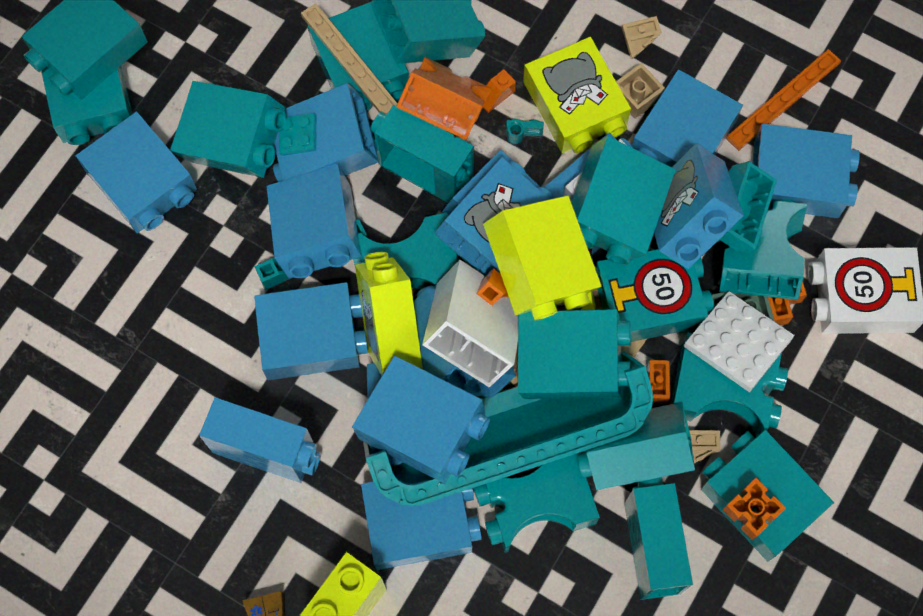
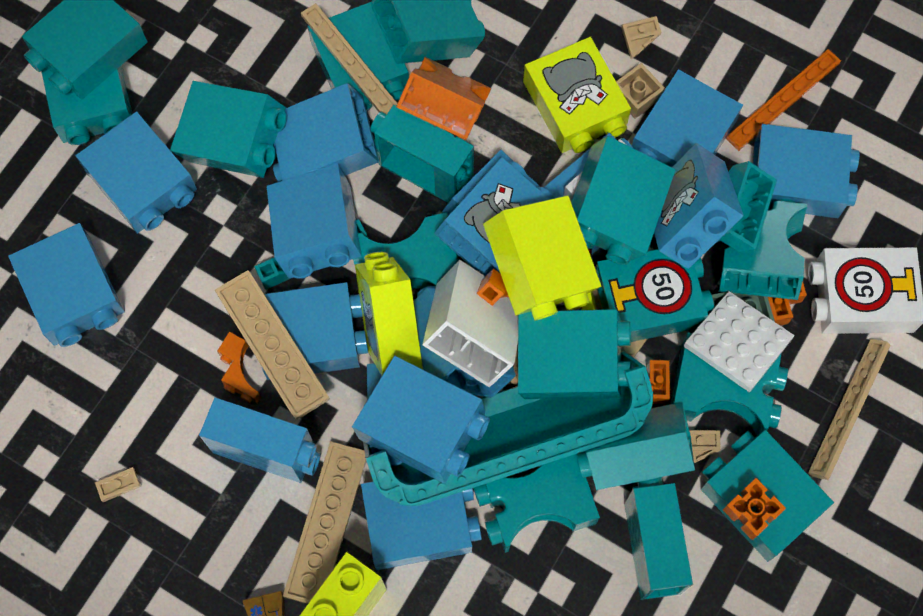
(66, 286): none -> dark azure brick
(117, 484): none -> tan plate
(232, 352): none -> orange arch
(272, 345): none -> tan plate
(298, 134): teal plate -> none
(326, 521): none -> tan plate
(502, 87): orange slope -> none
(525, 128): teal plate -> none
(849, 409): none -> tan plate

